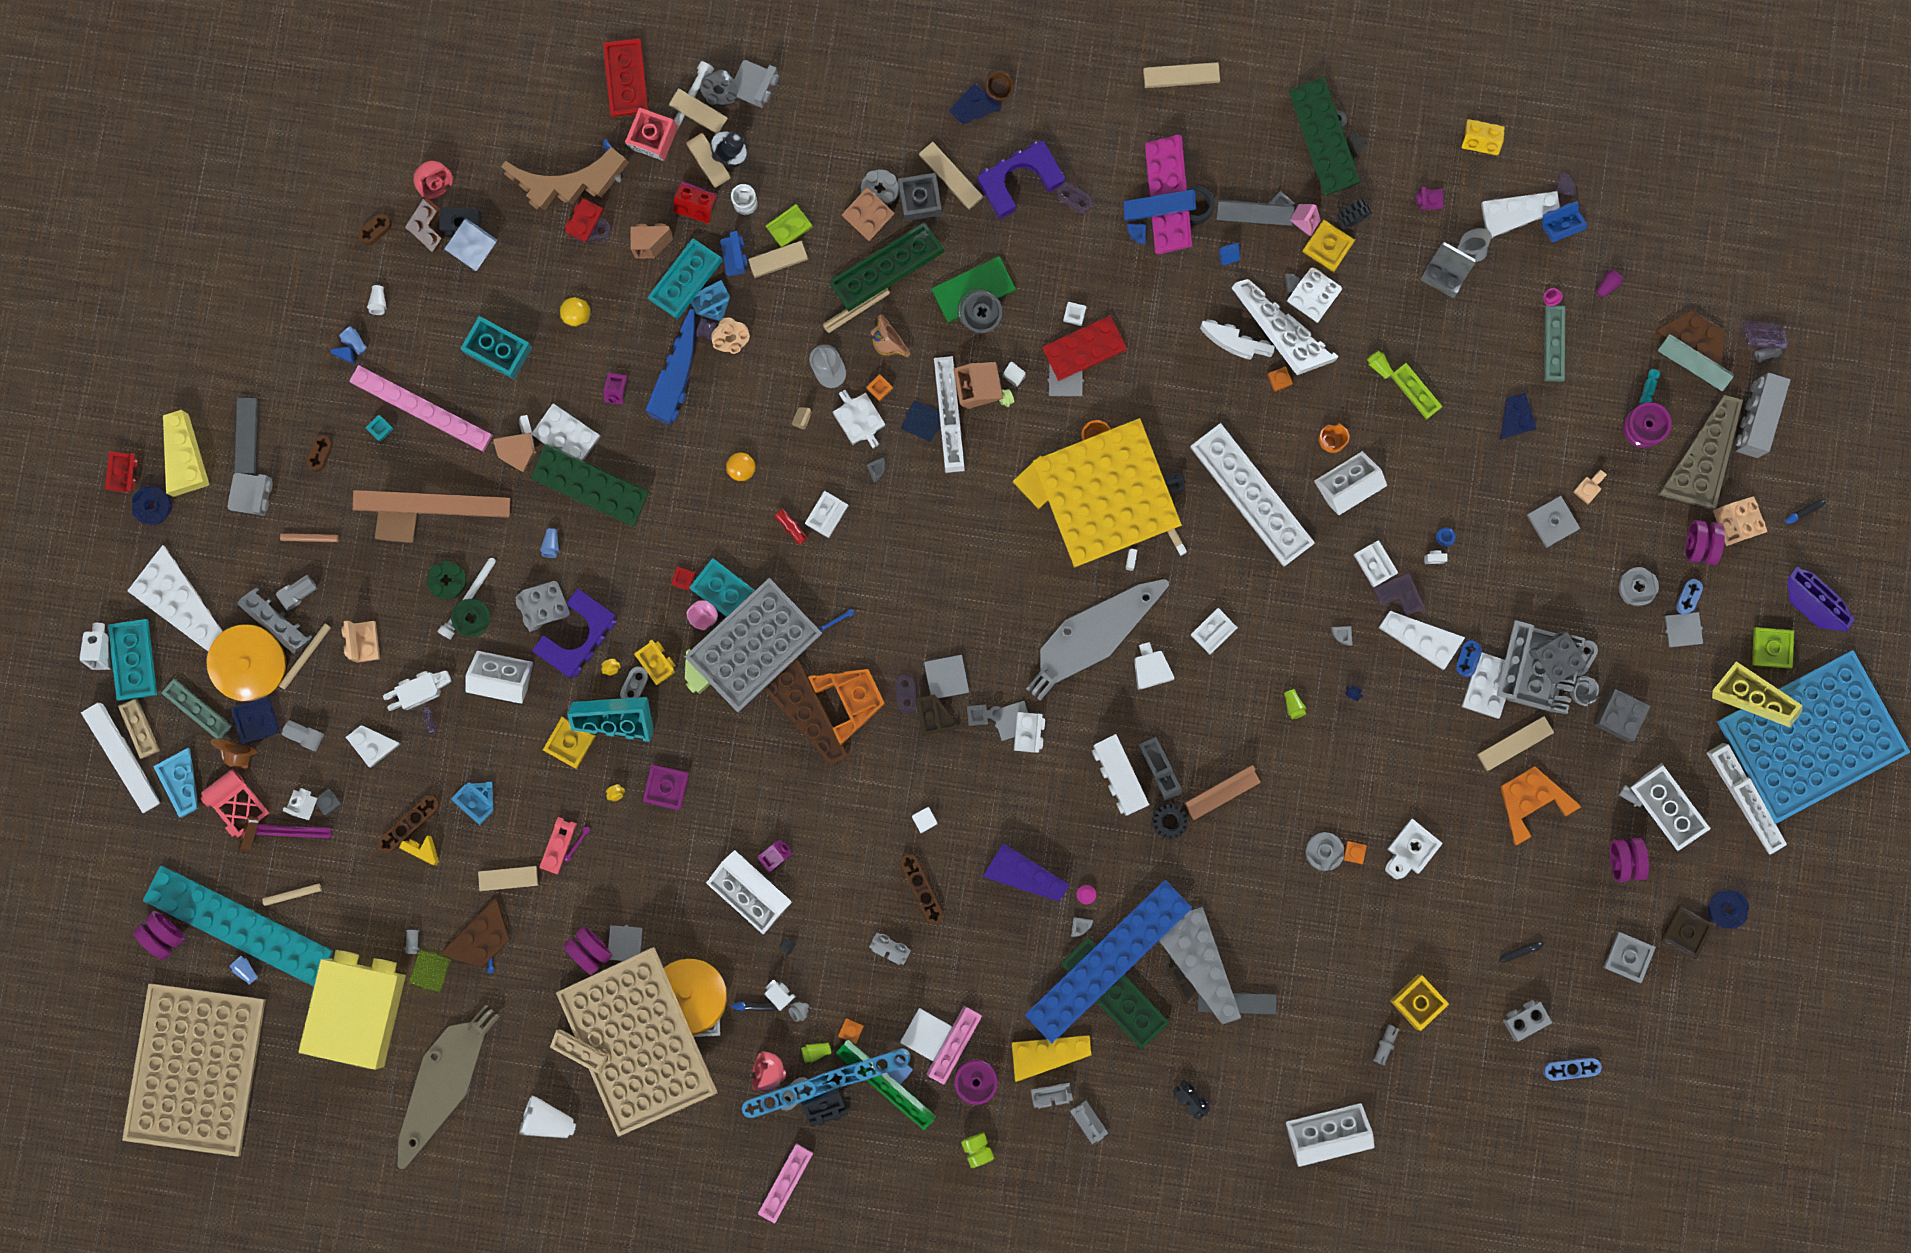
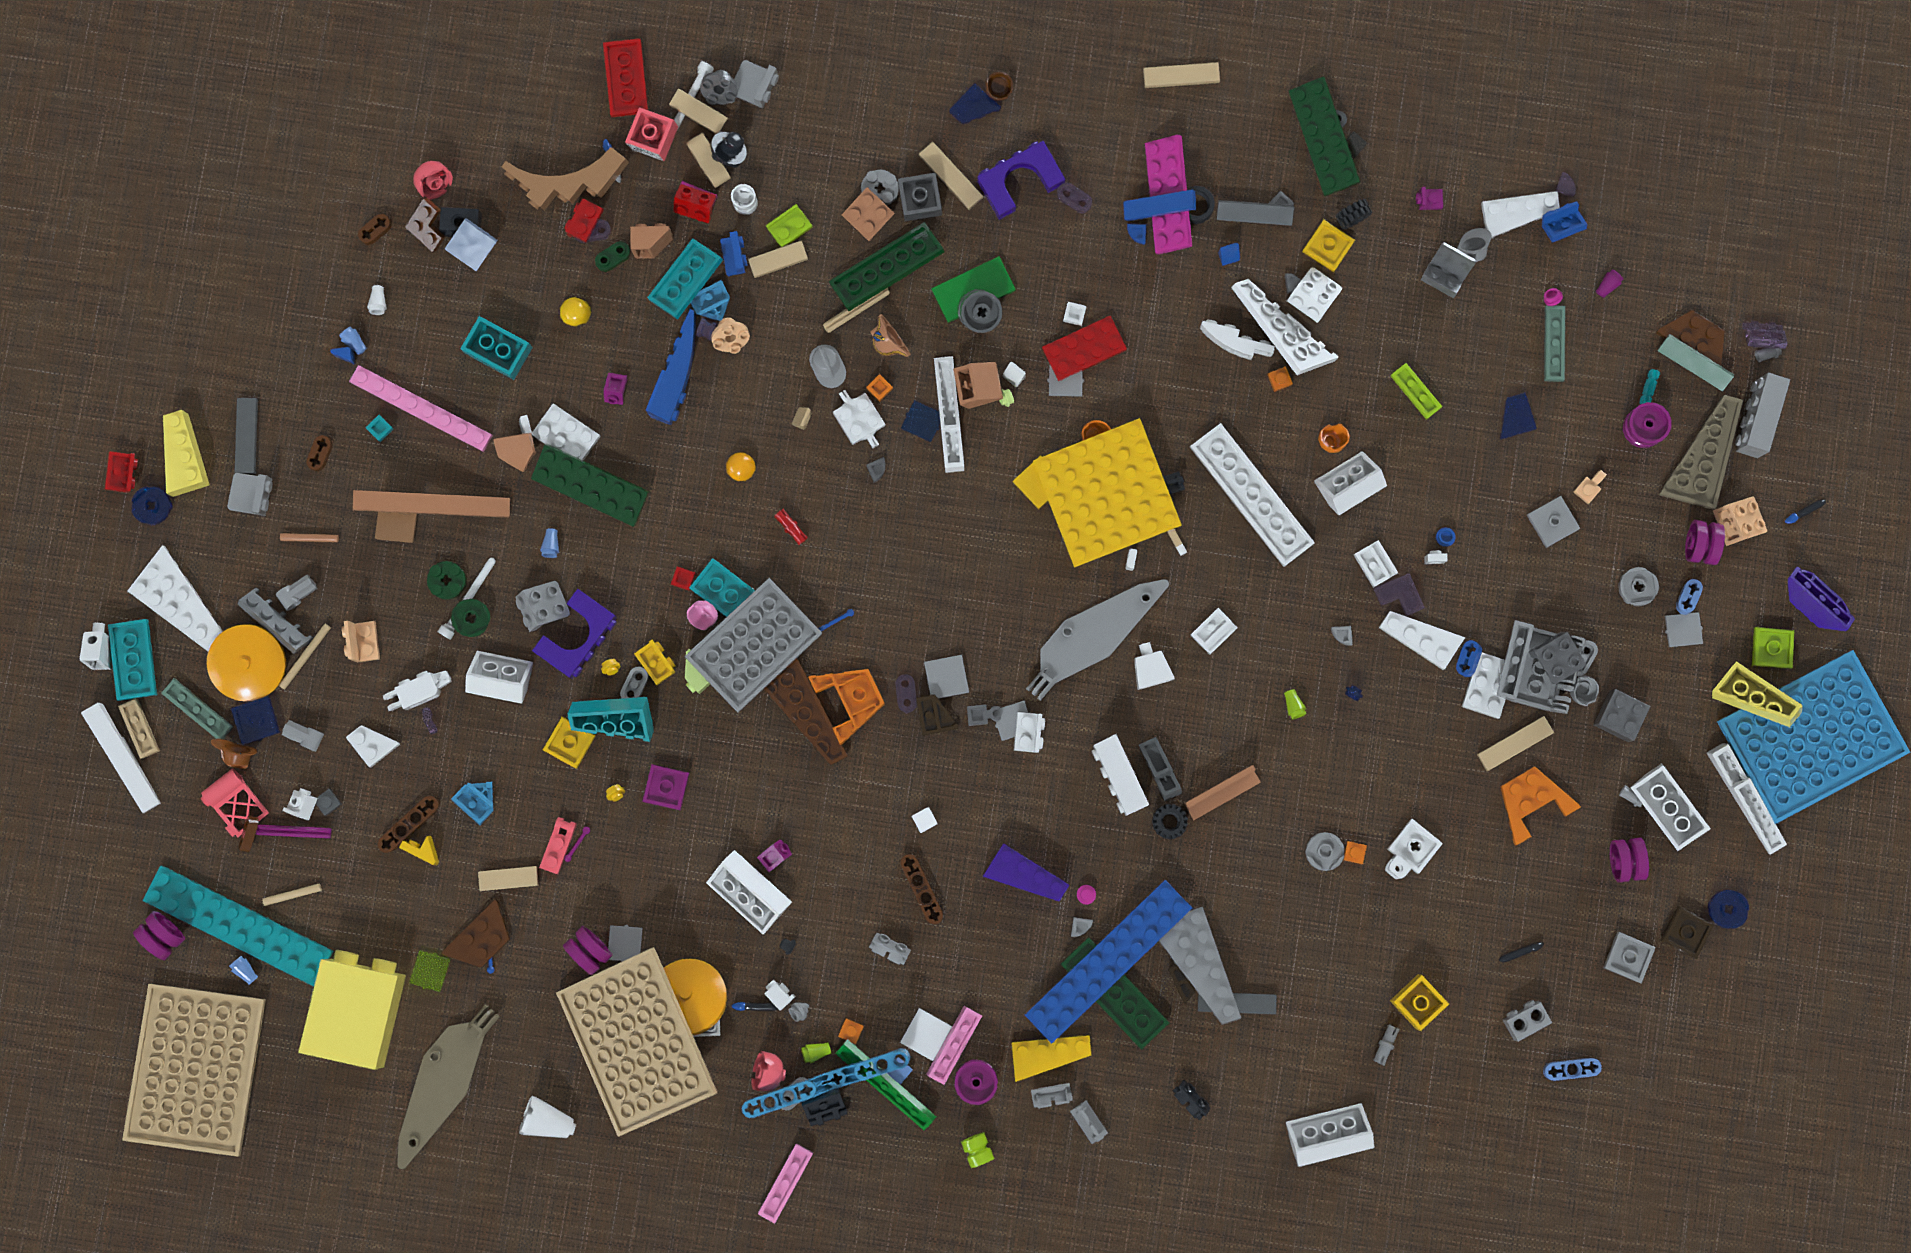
(179, 782): medium azure wing -> none
(411, 942): light grey pin -> none
(578, 1051): tan tile -> none
(613, 257): none -> dark green plate
(826, 514): white plate -> none
(1306, 218): bright pink slope -> none
(1380, 364): lime cone -> none
(1483, 137): yellow bracket -> none

